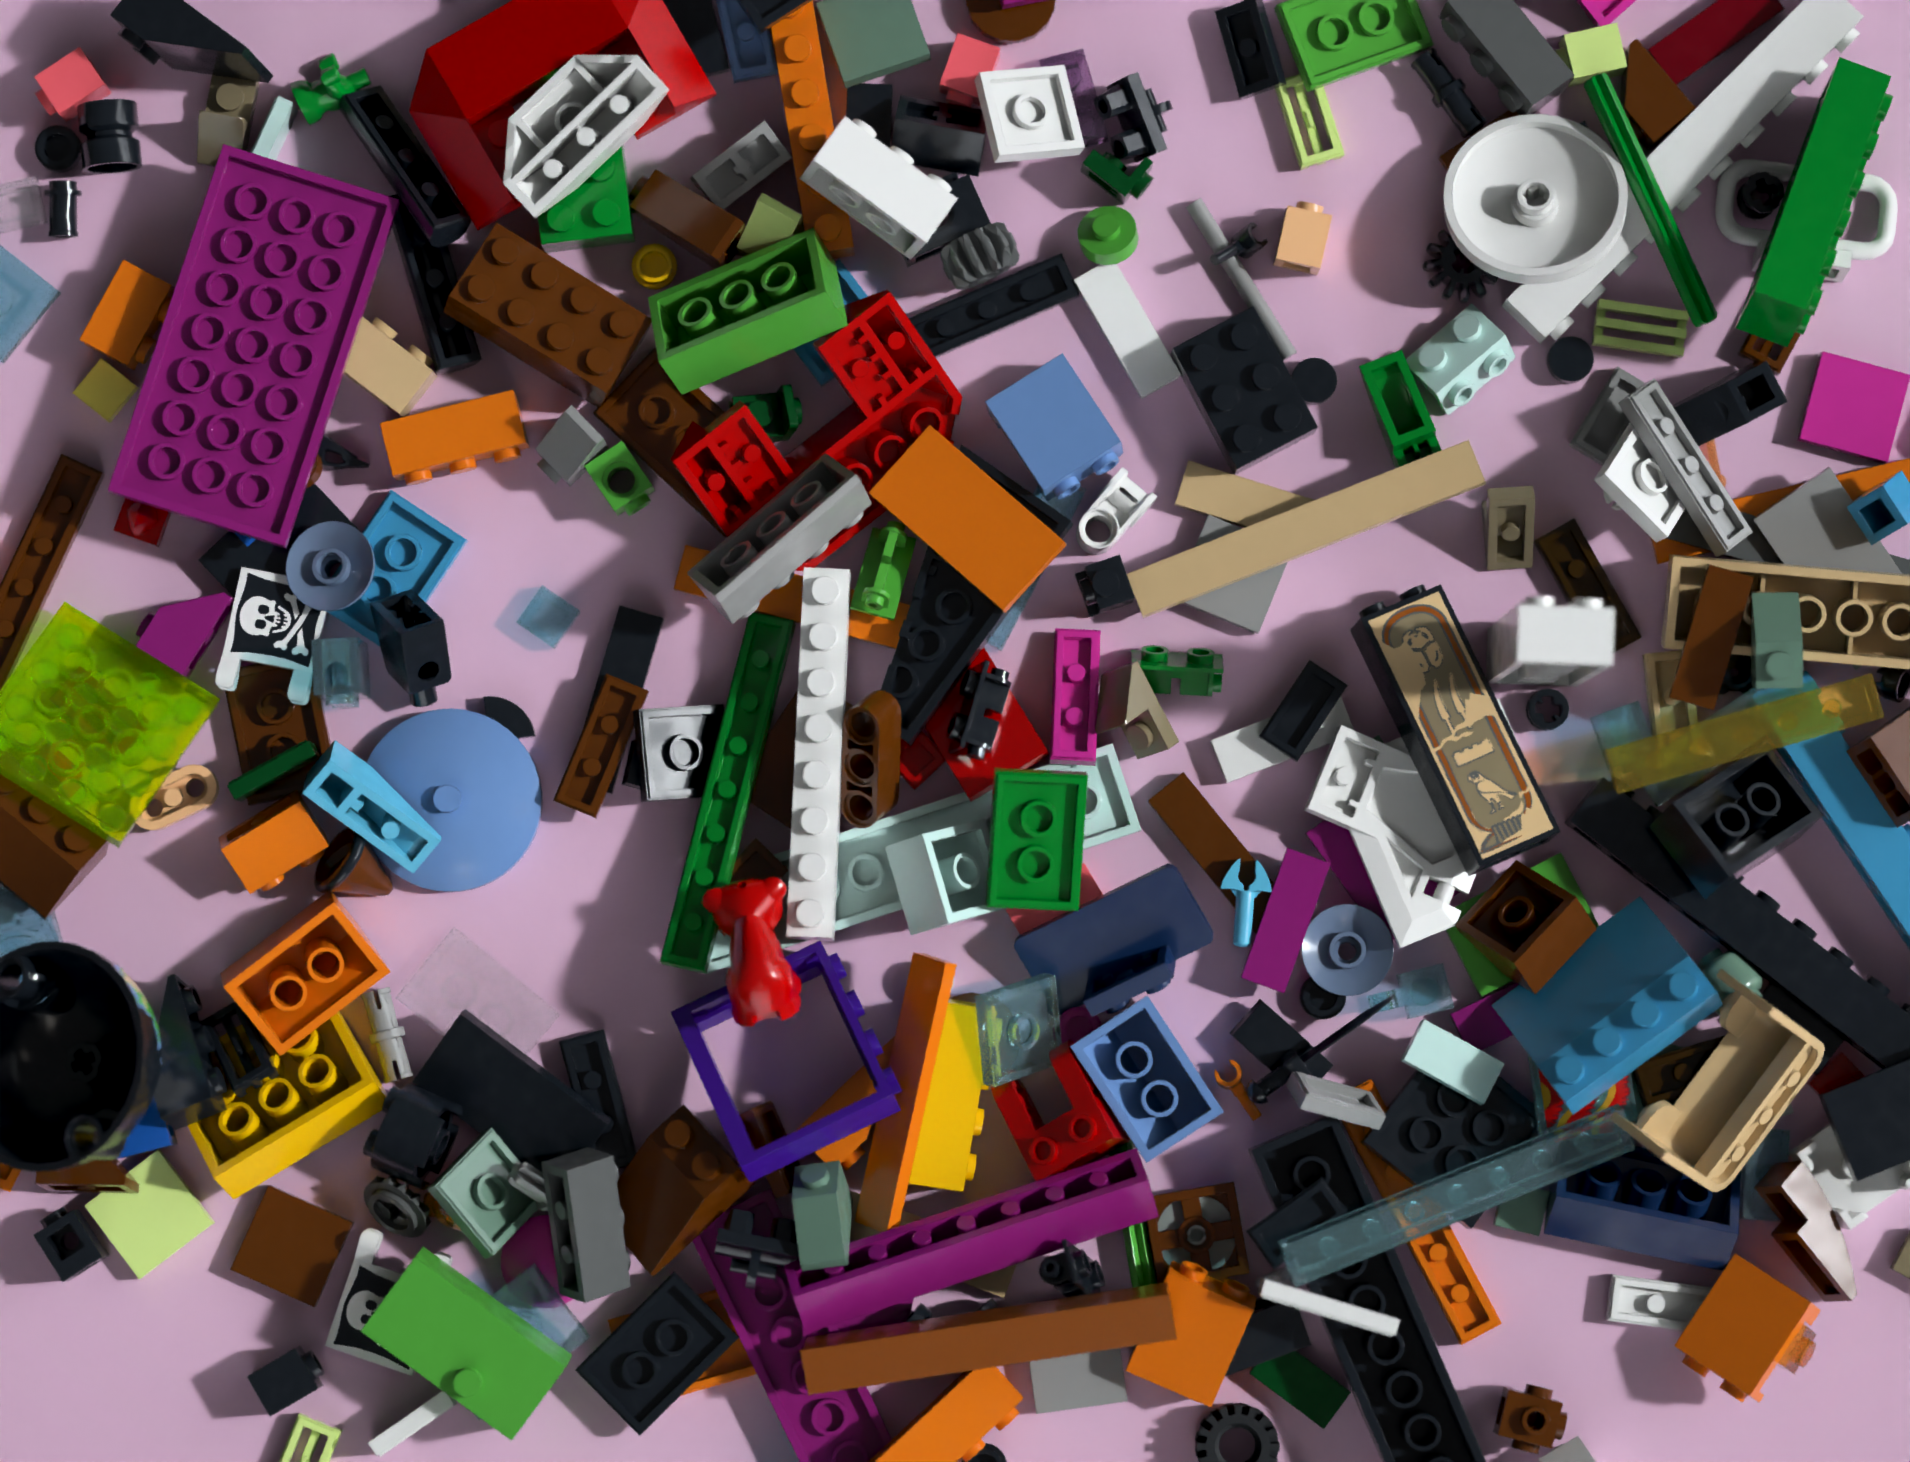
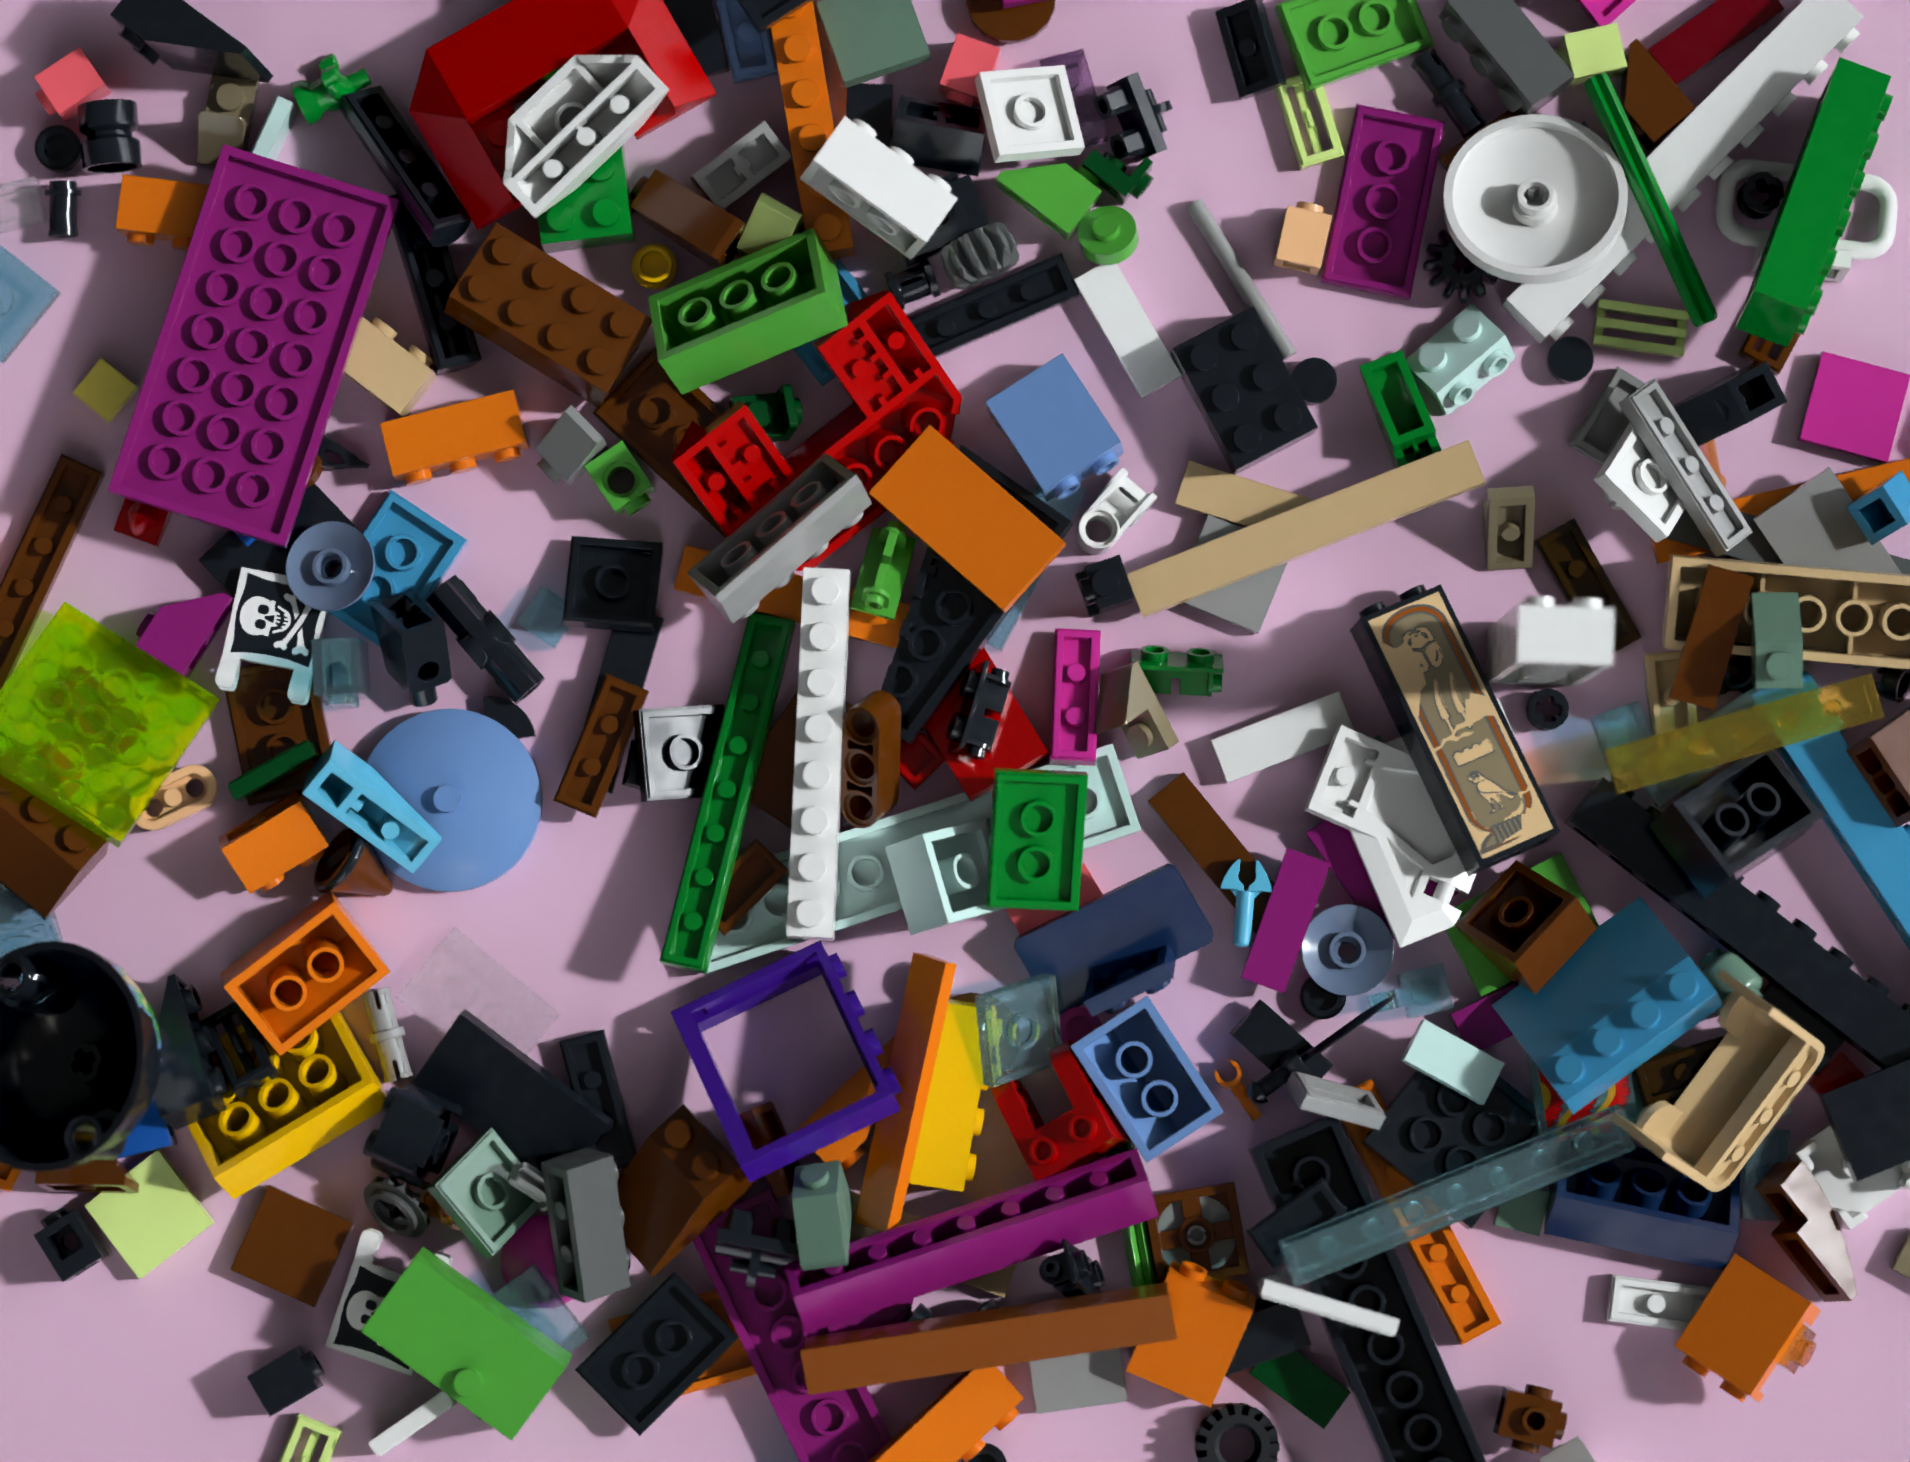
(129, 316): orange brick -> none
(159, 210): none -> orange brick
(485, 639): none -> black piece
(613, 584): none -> black tile
(759, 976): red animal -> none
(913, 283): none -> black bush
(1053, 194): none -> bright green slope
(1241, 244): black hand -> none
(1303, 711): black tile -> none
(1382, 202): none -> magenta tile

